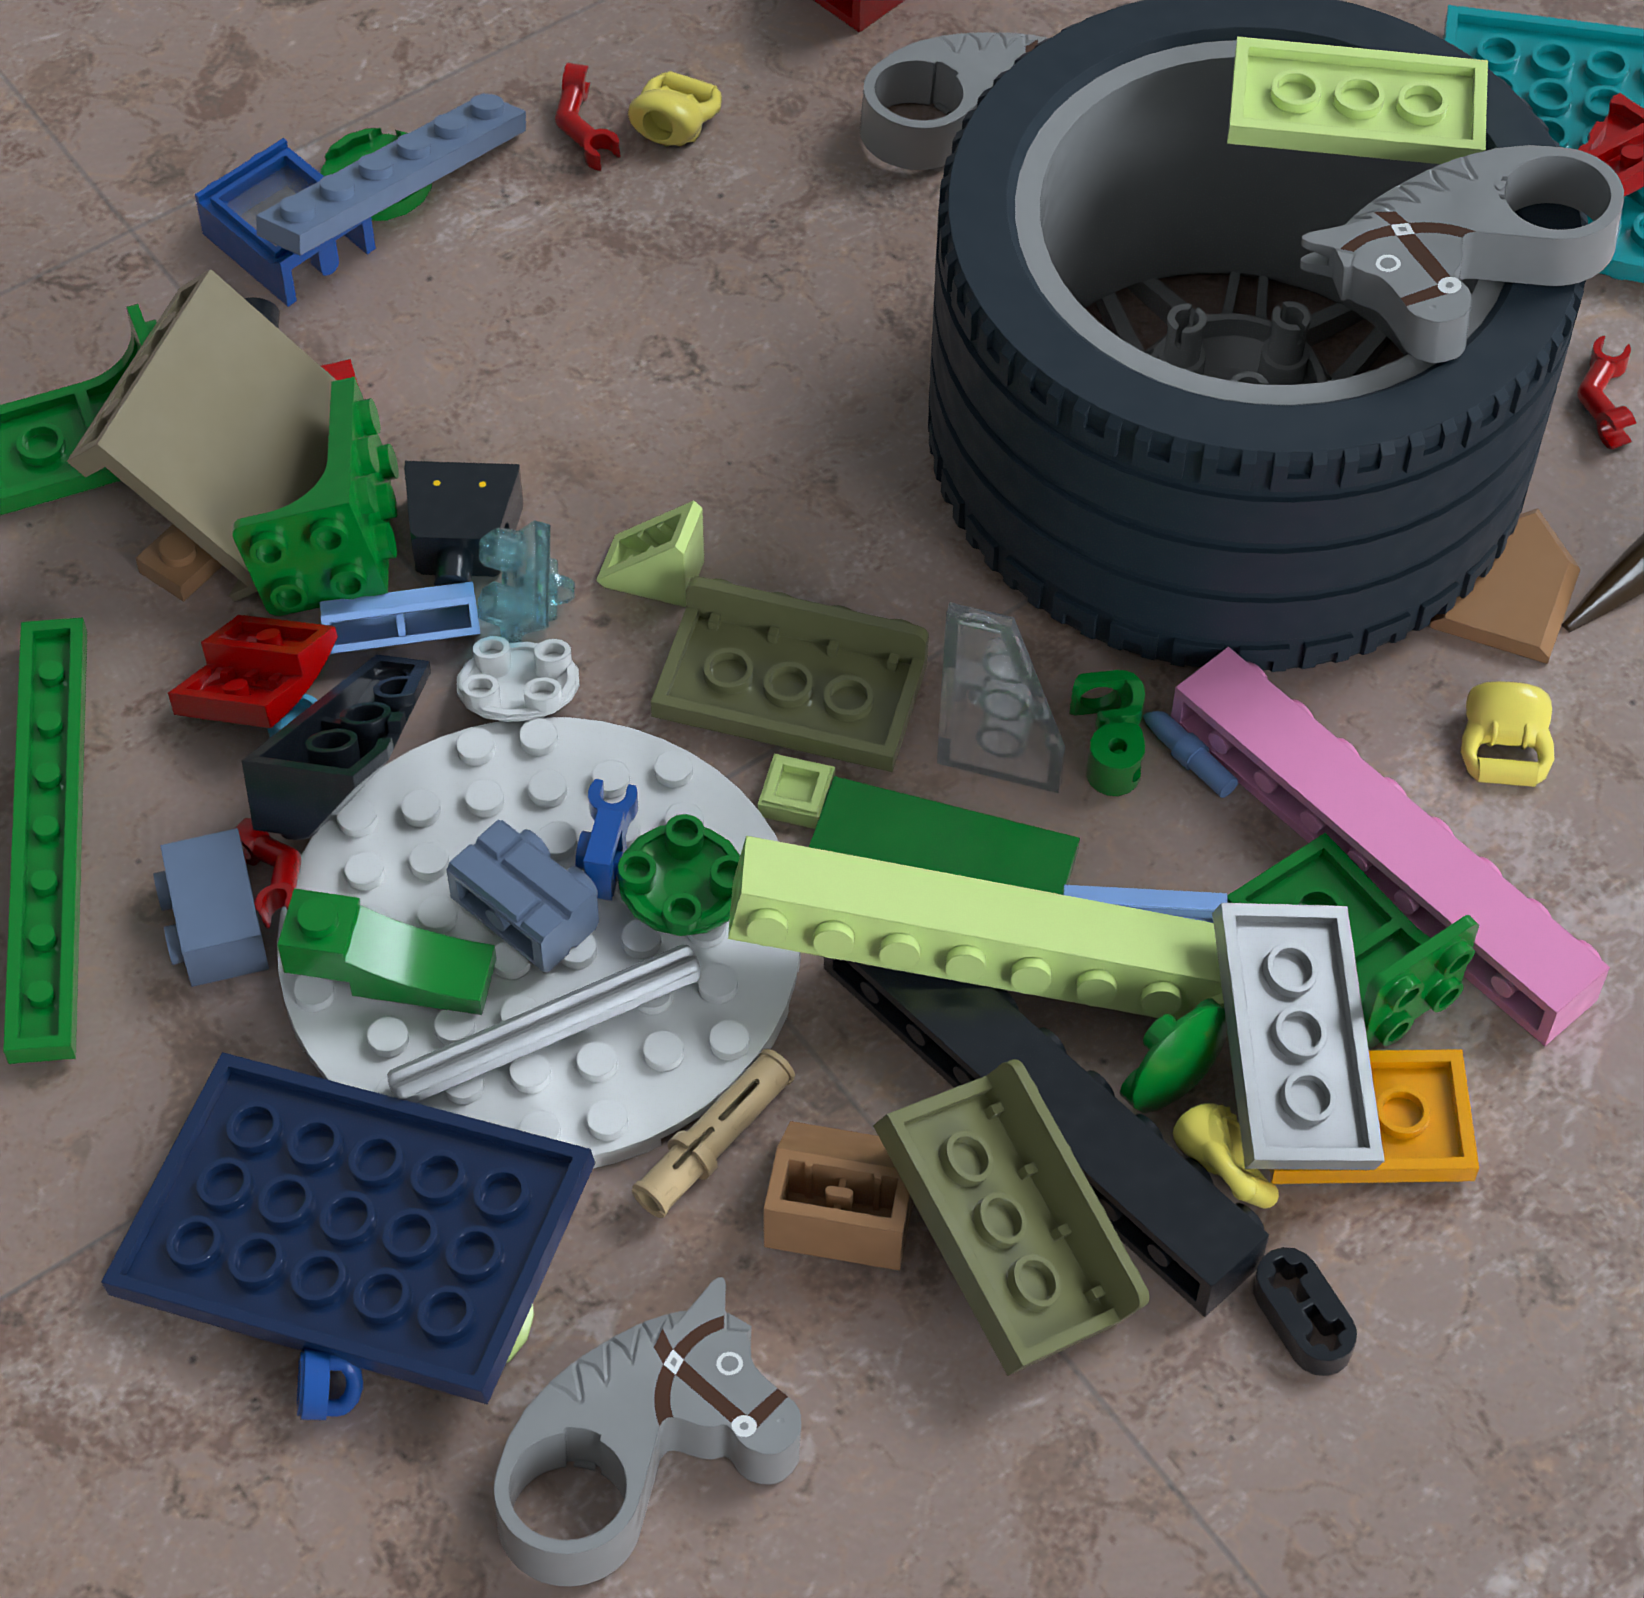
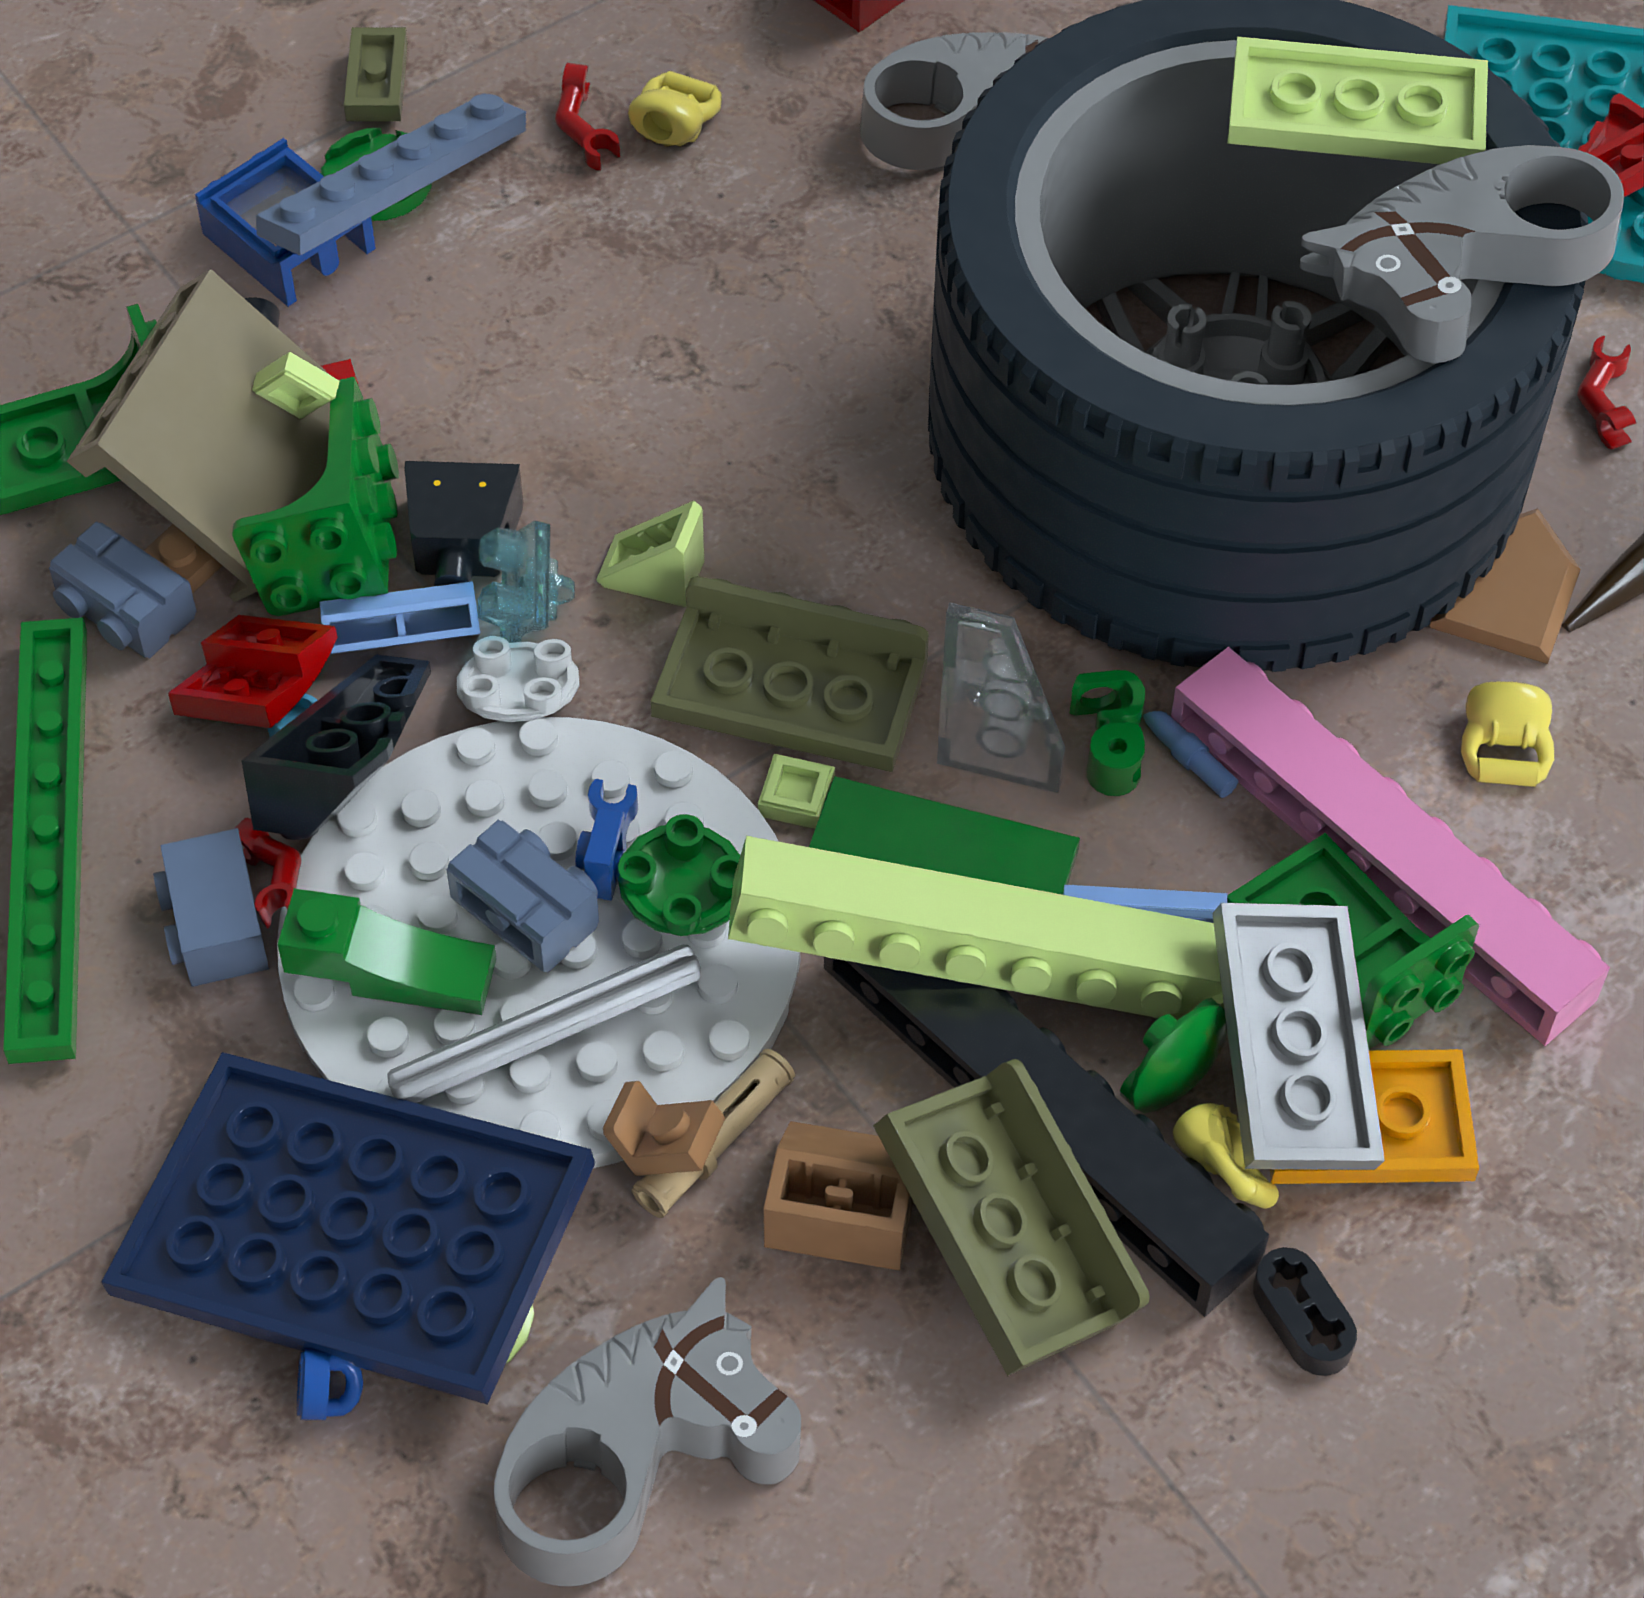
(121, 591): none -> sand blue brick
(295, 385): none -> yellowish green tile
(376, 74): none -> olive plate
(661, 1136): none -> medium nougat bracket

